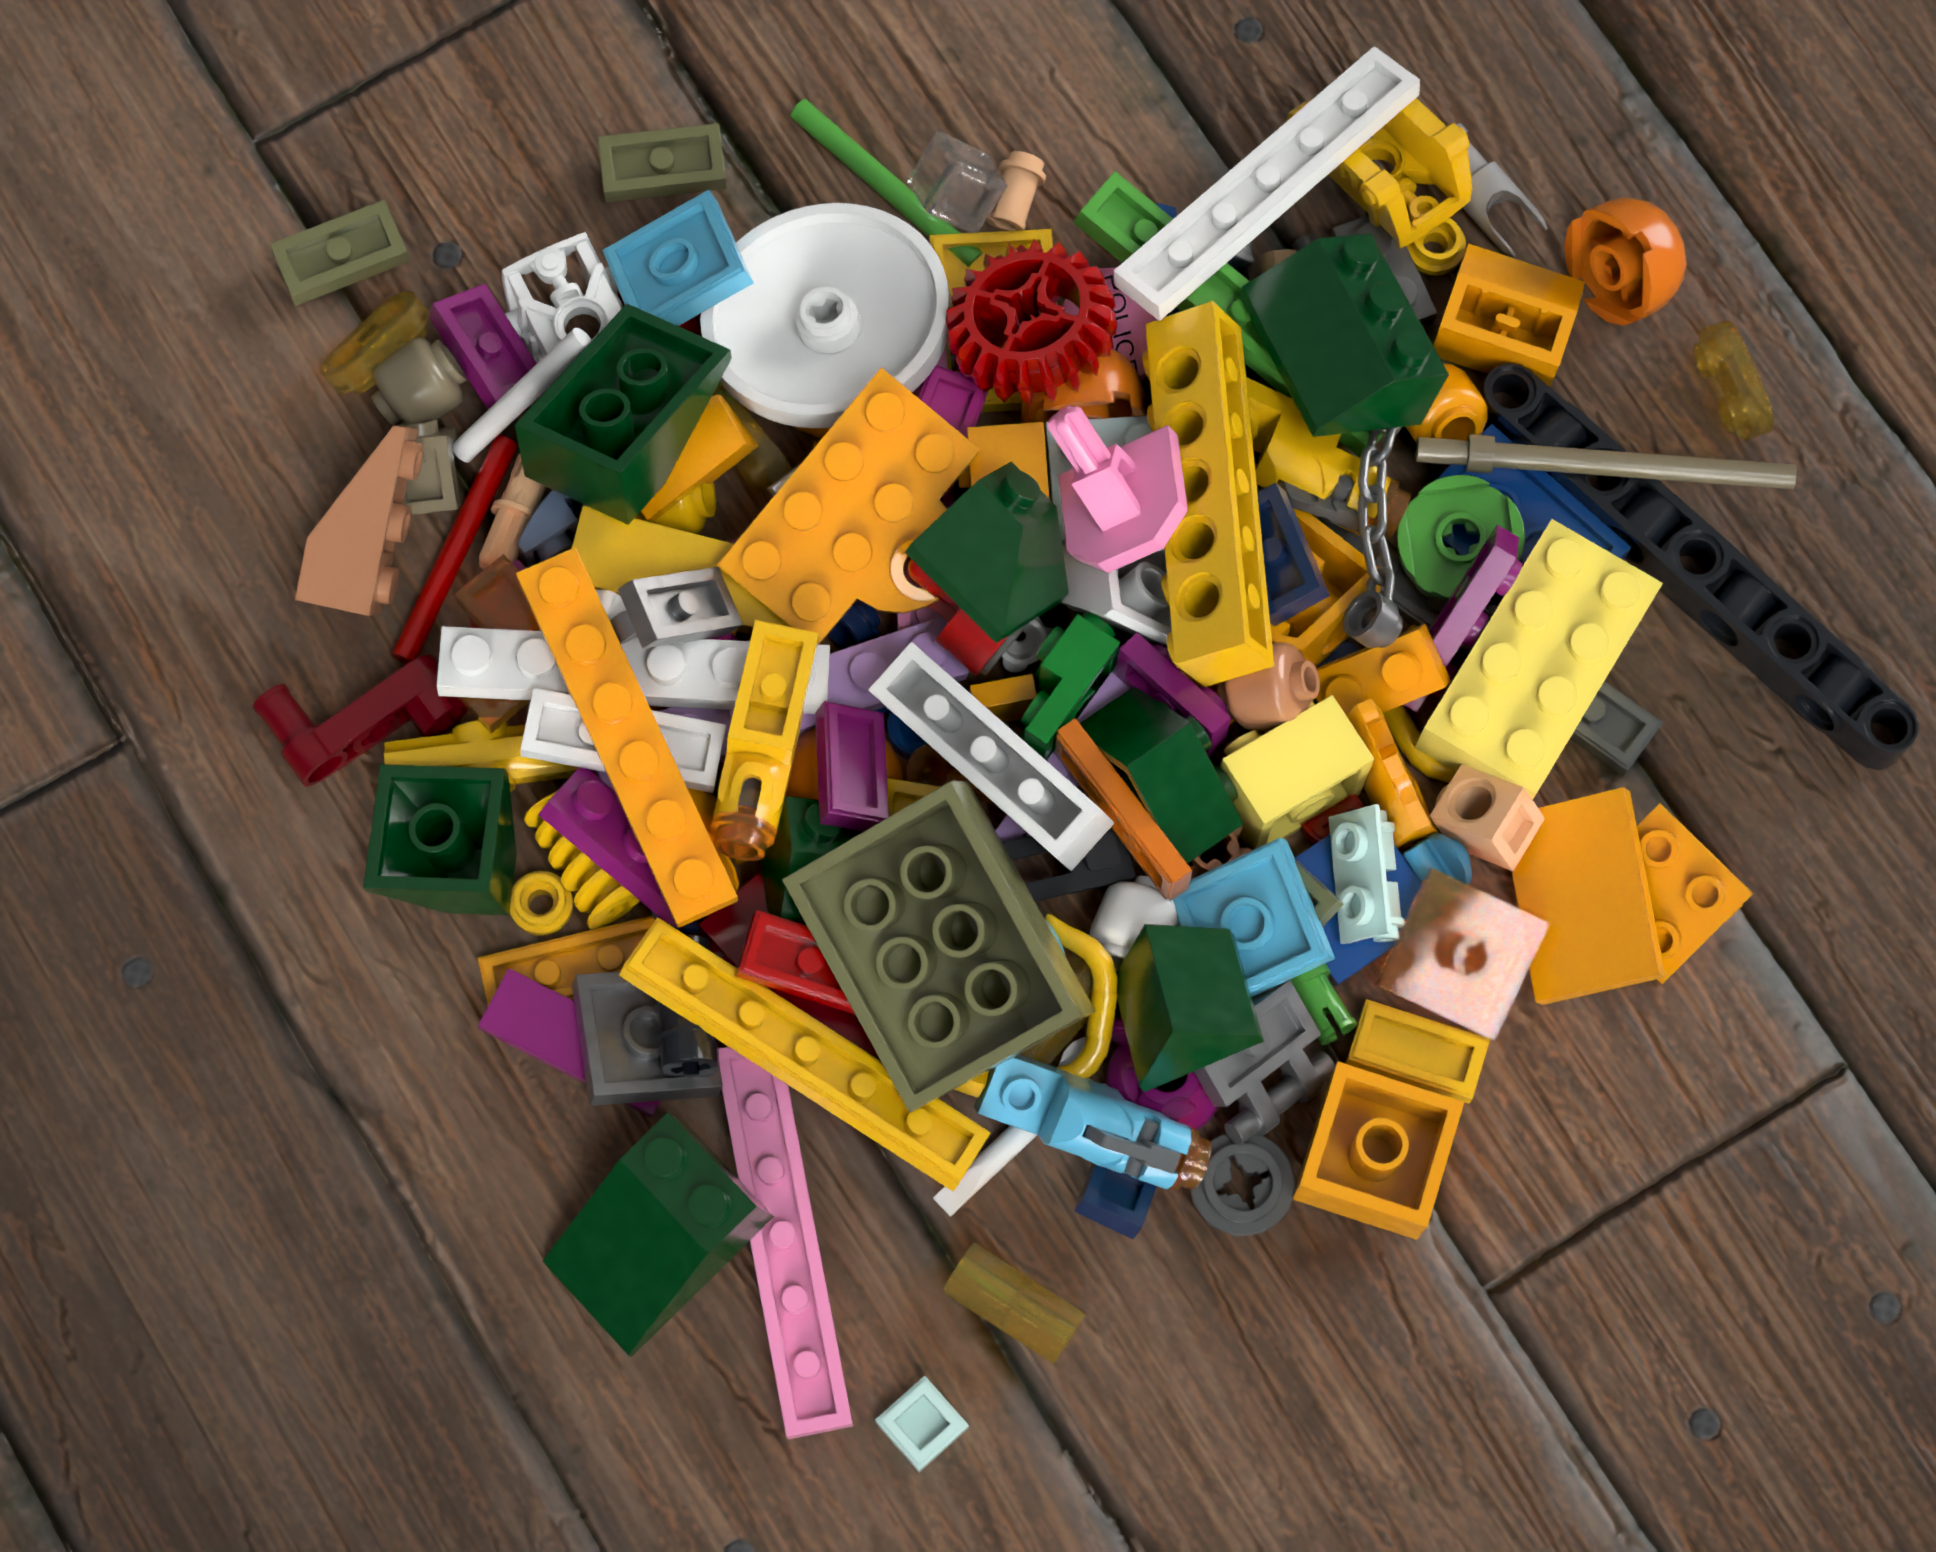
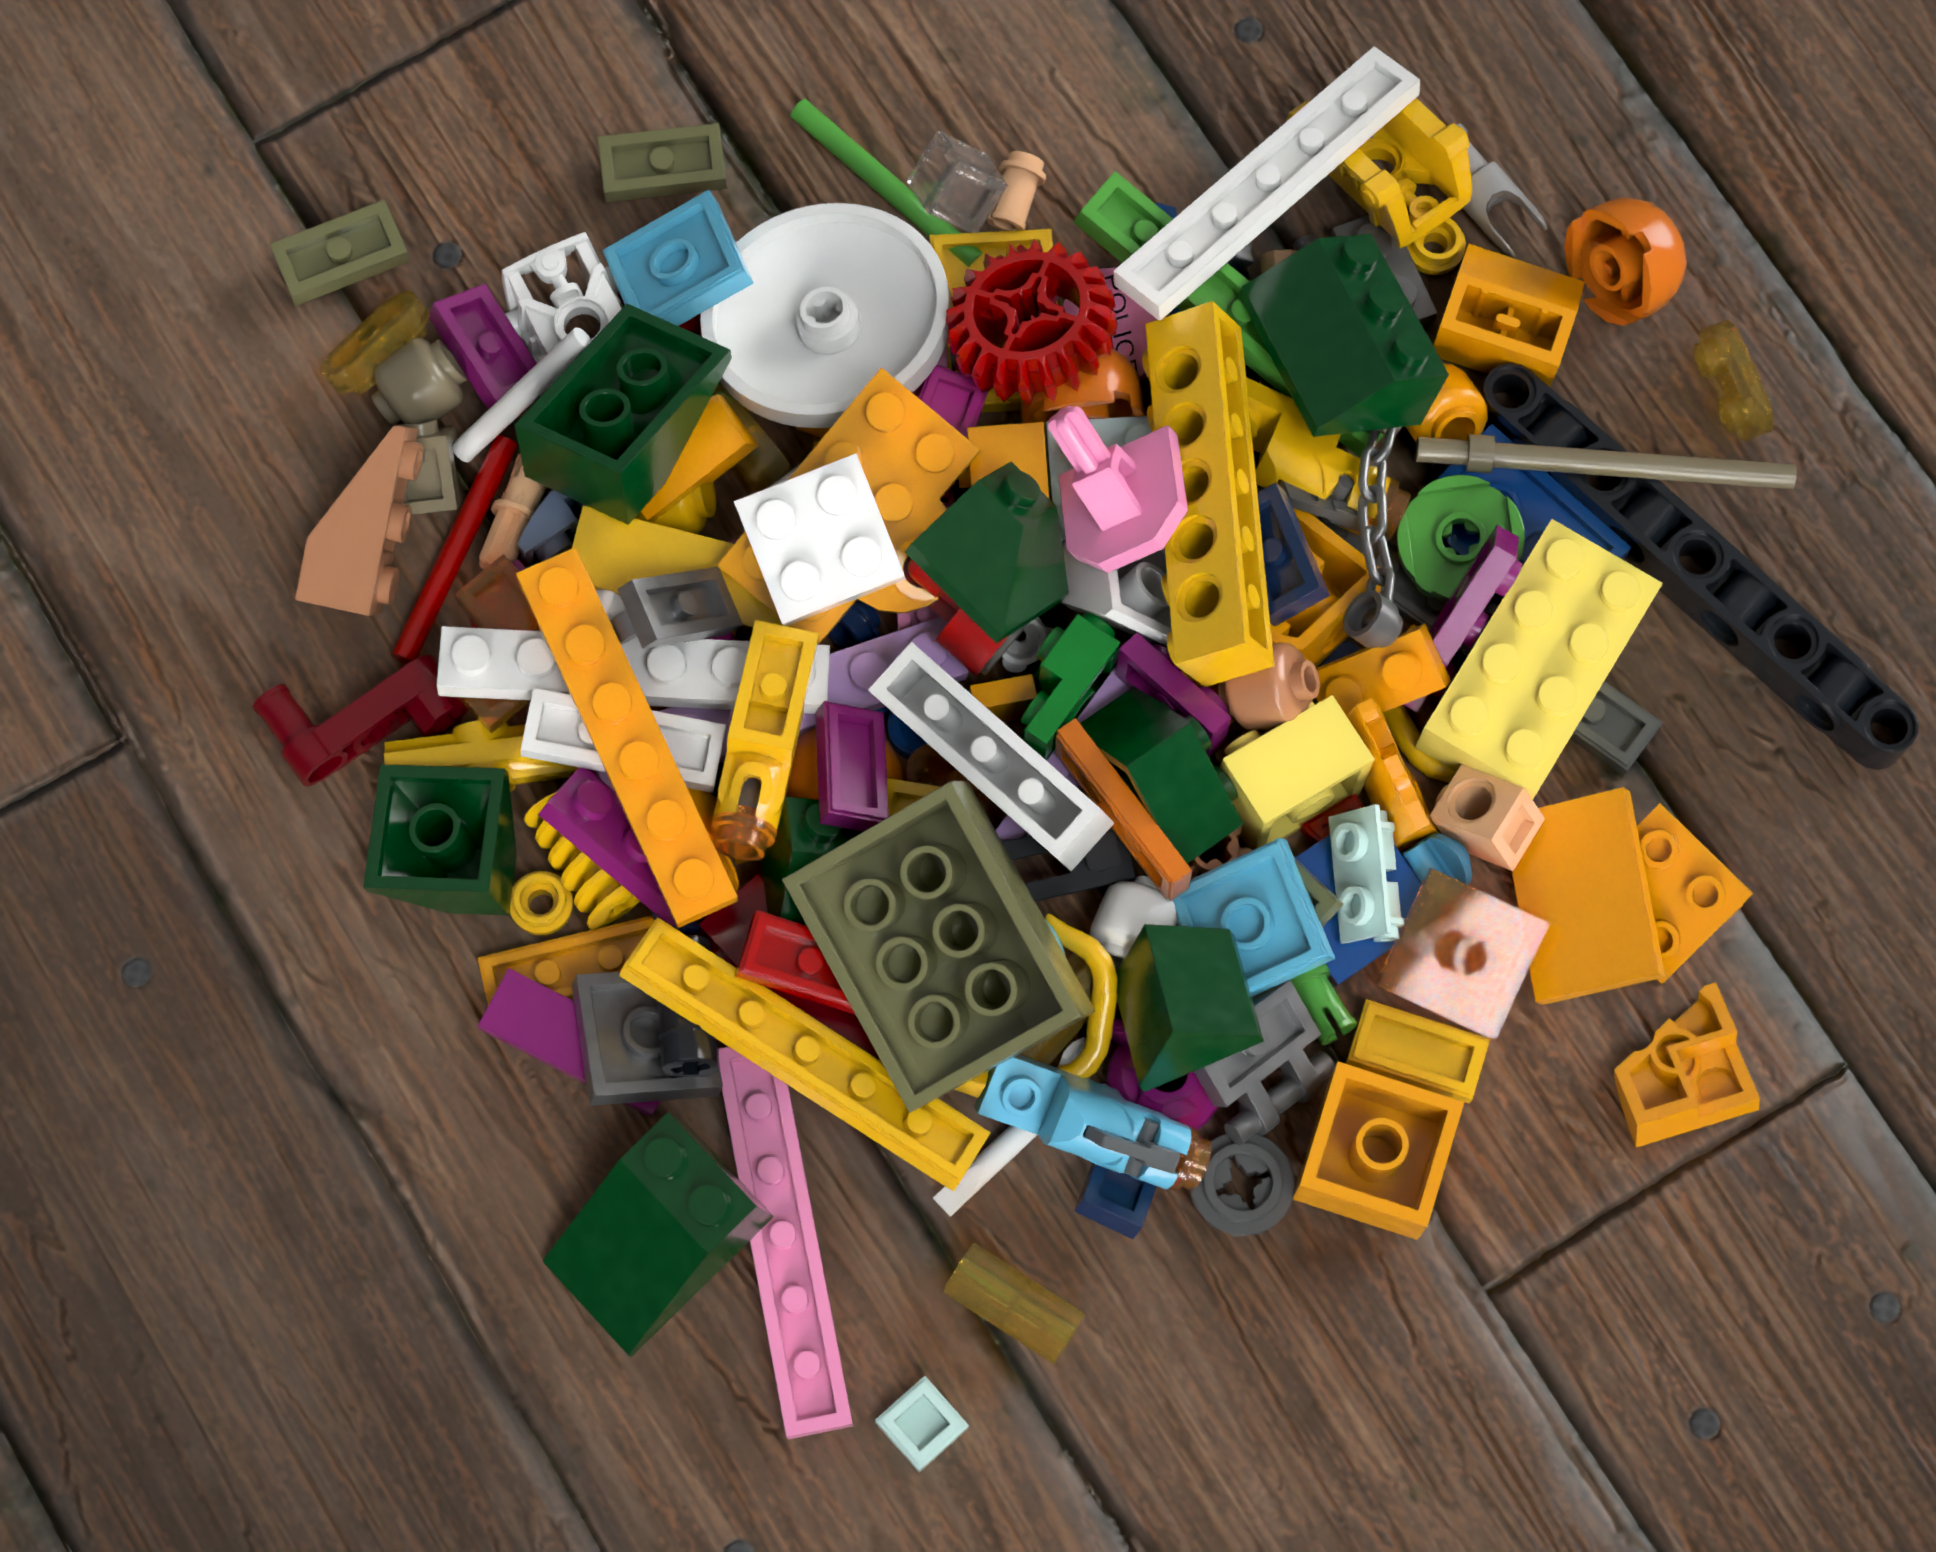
(820, 540): none -> white brick
(1686, 1075): none -> light orange slope

